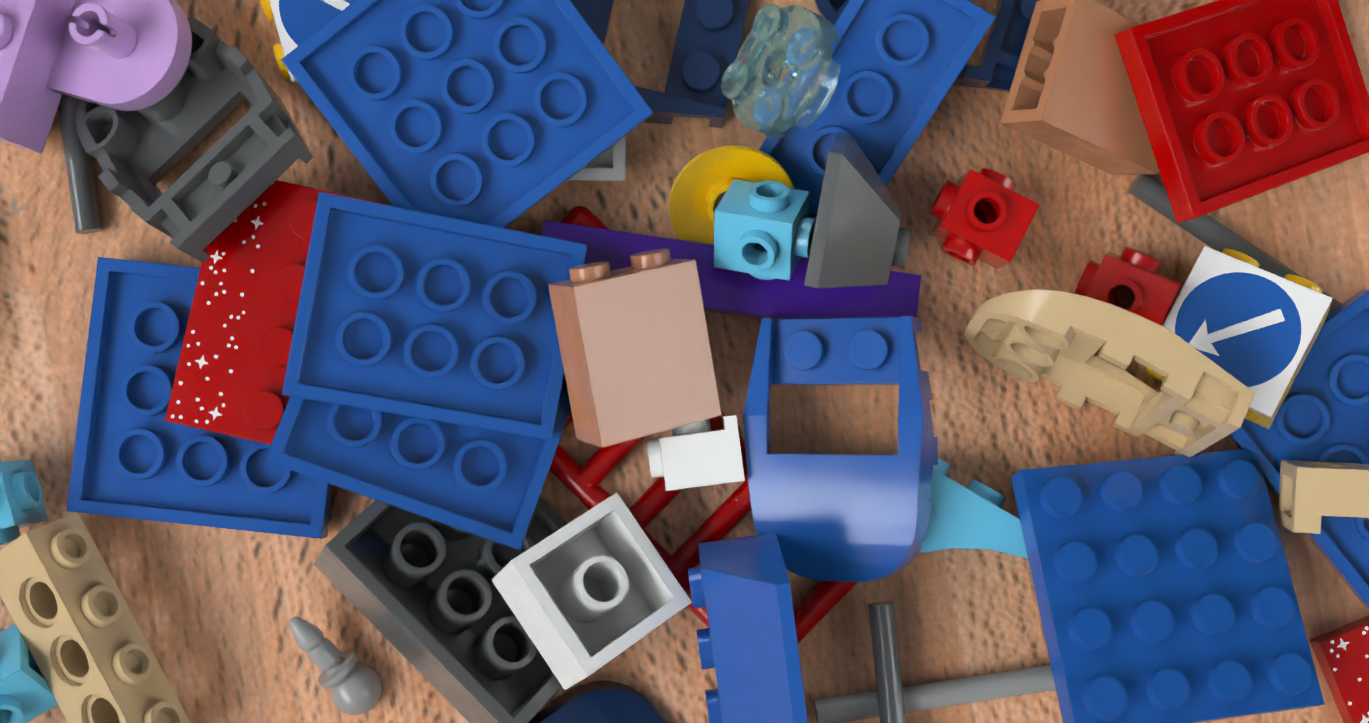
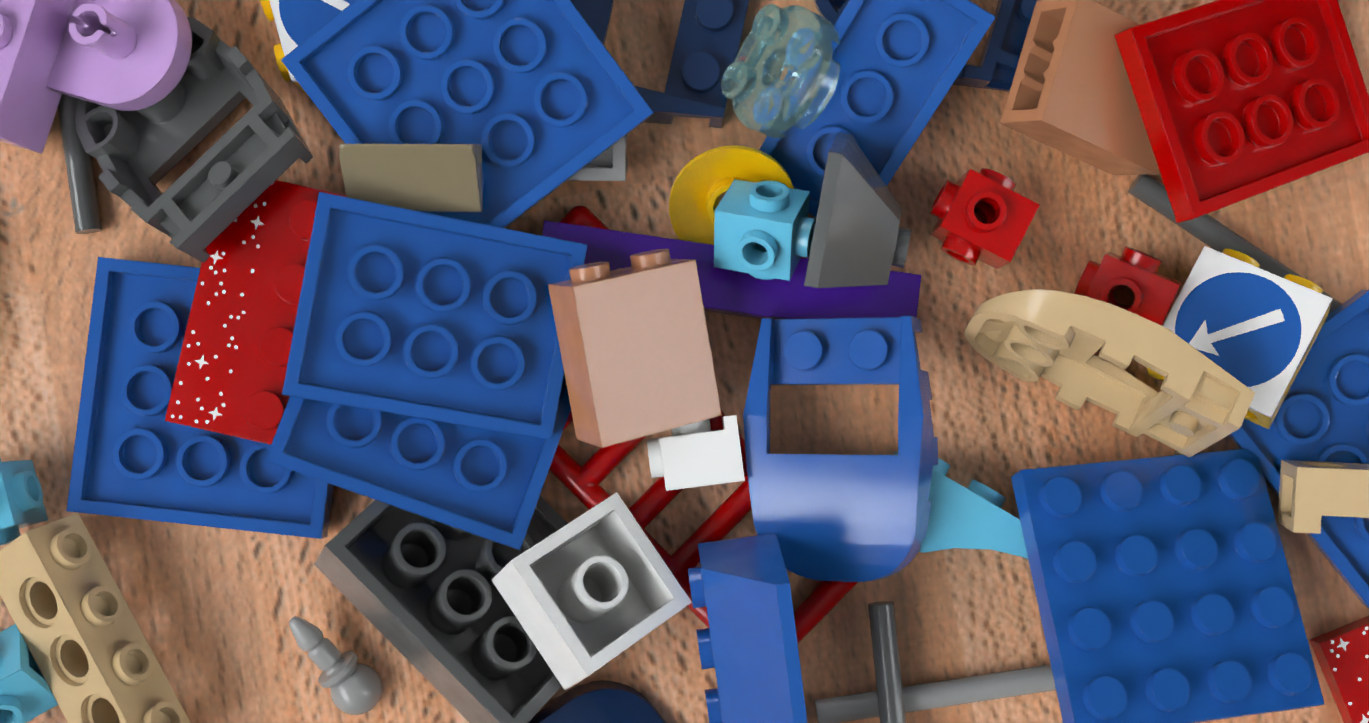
(415, 175): none -> dark tan slope

